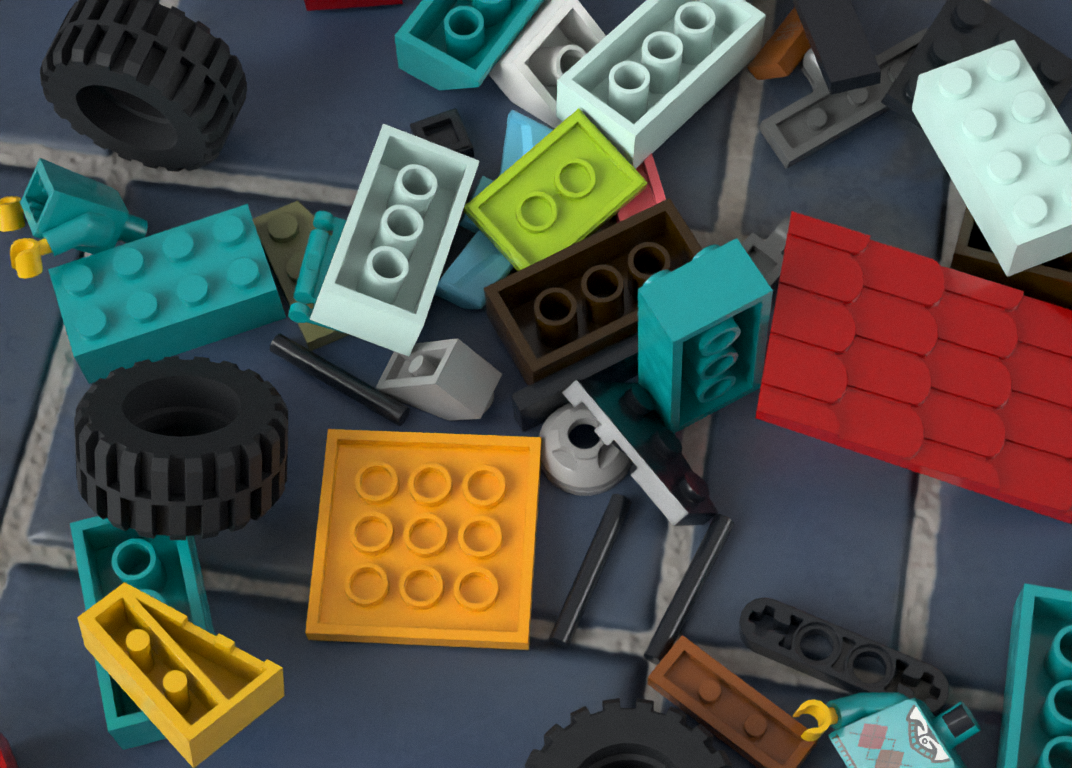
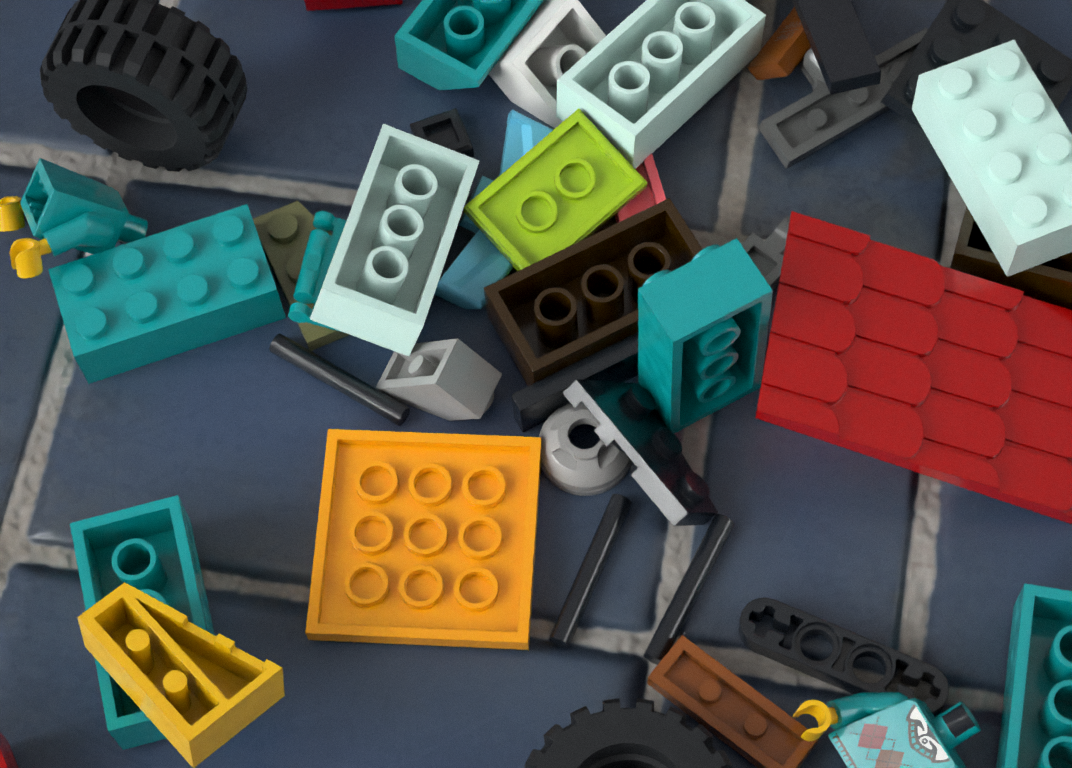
(181, 447): black tyre -> none

